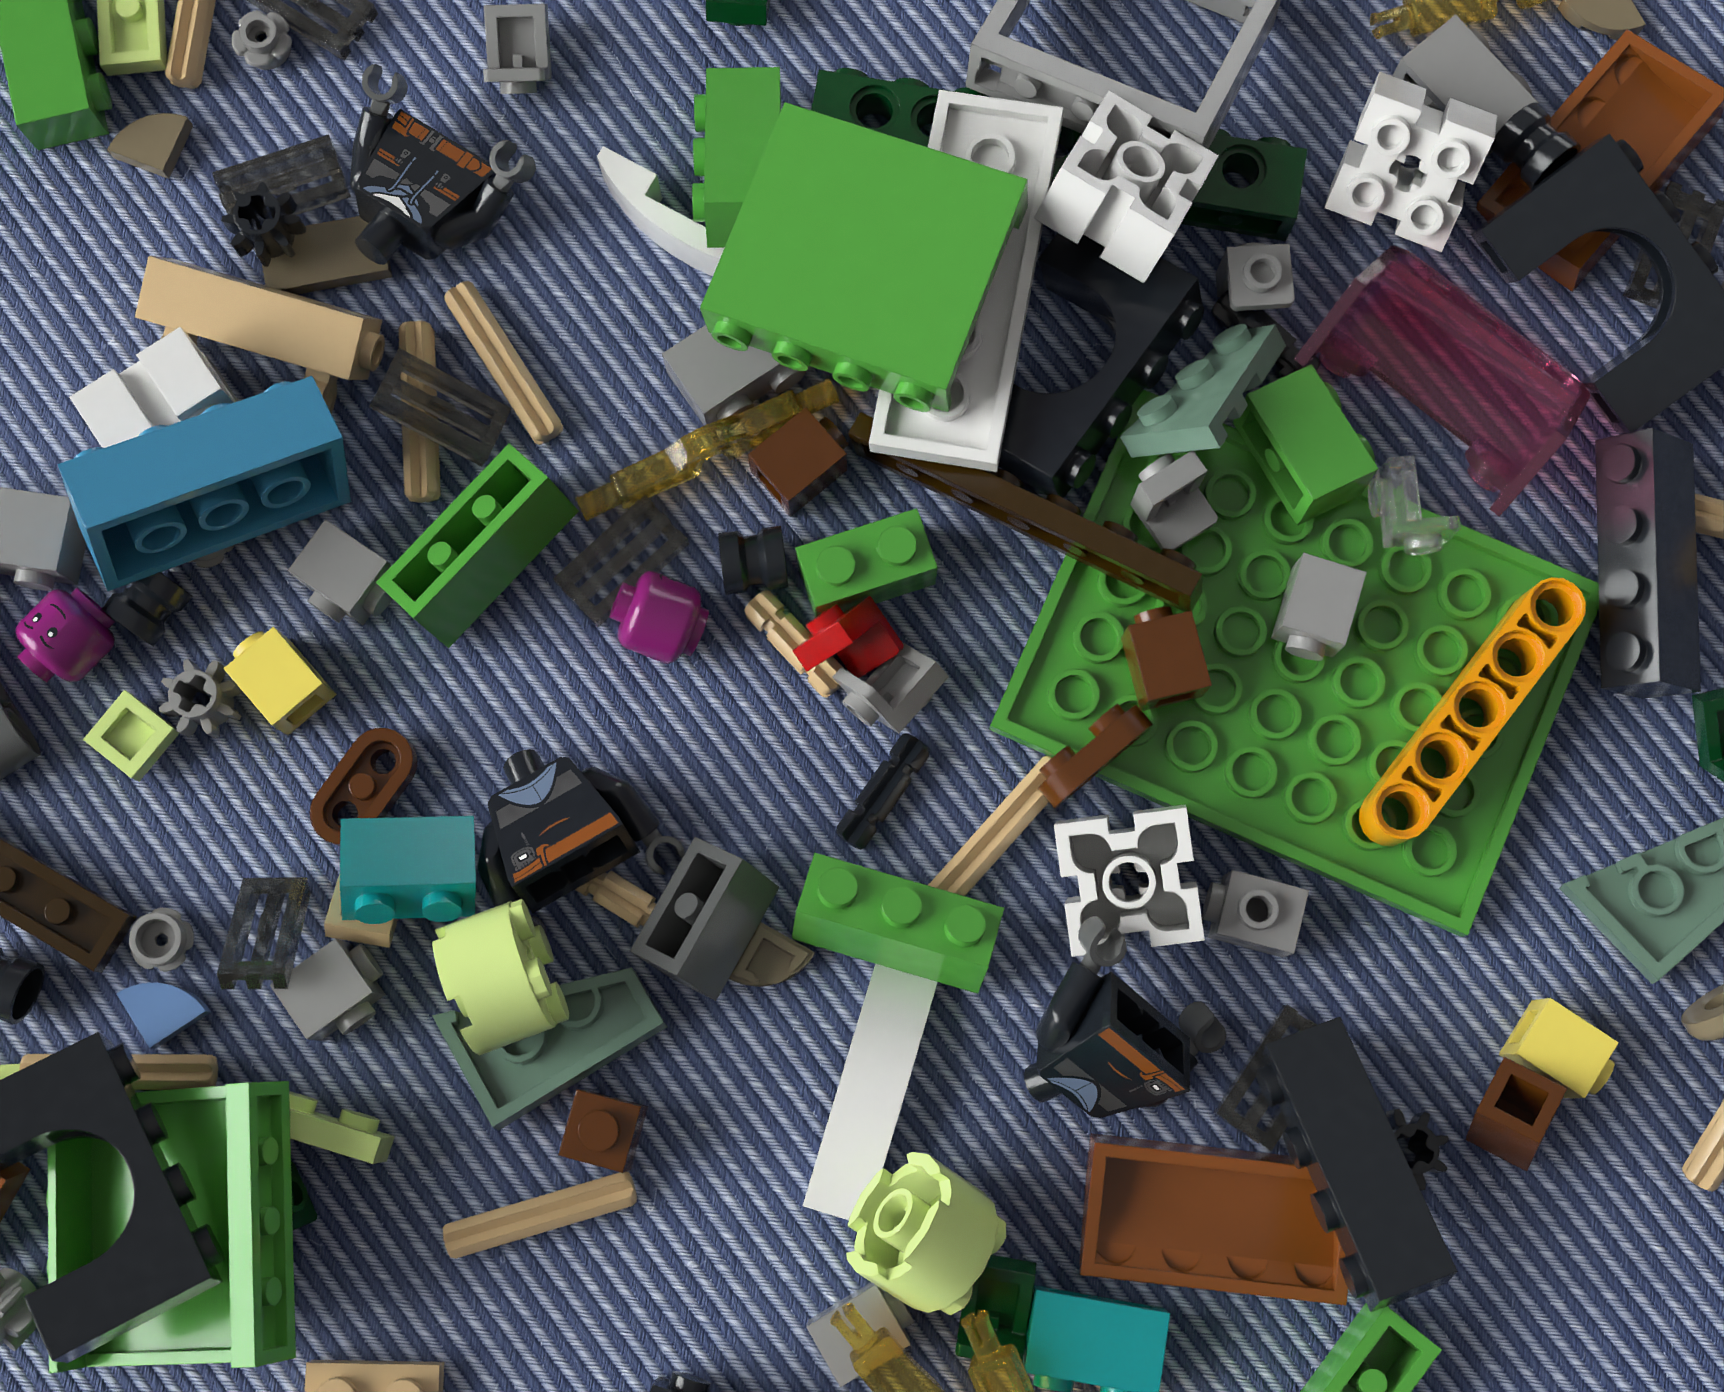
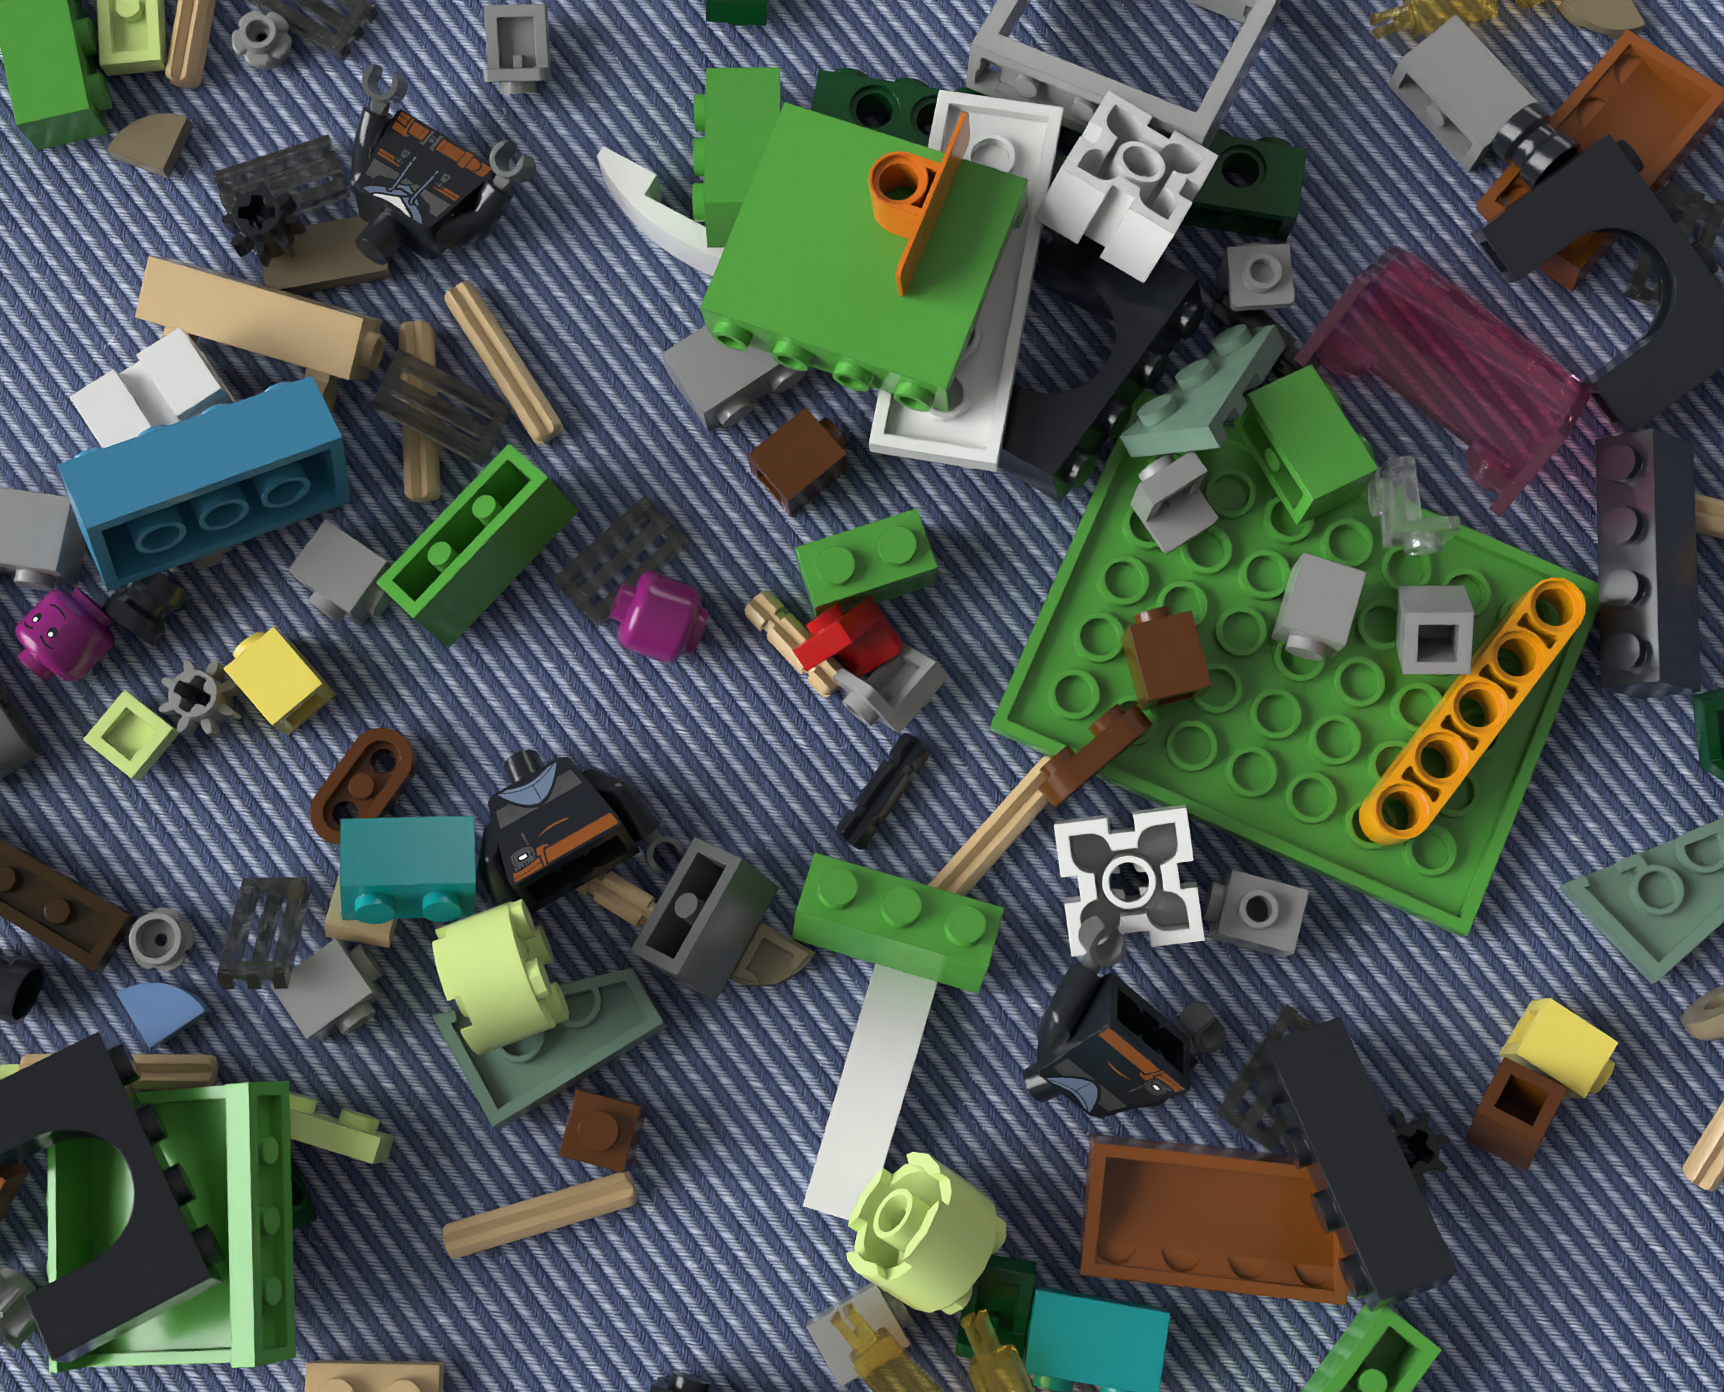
(685, 457): clear yellow piece -> none
(753, 560): black wheel -> none
(916, 215): none -> orange piece
(1049, 521): dark brown plate -> none
(1421, 198): white brick -> none
(1434, 629): none -> light grey brick

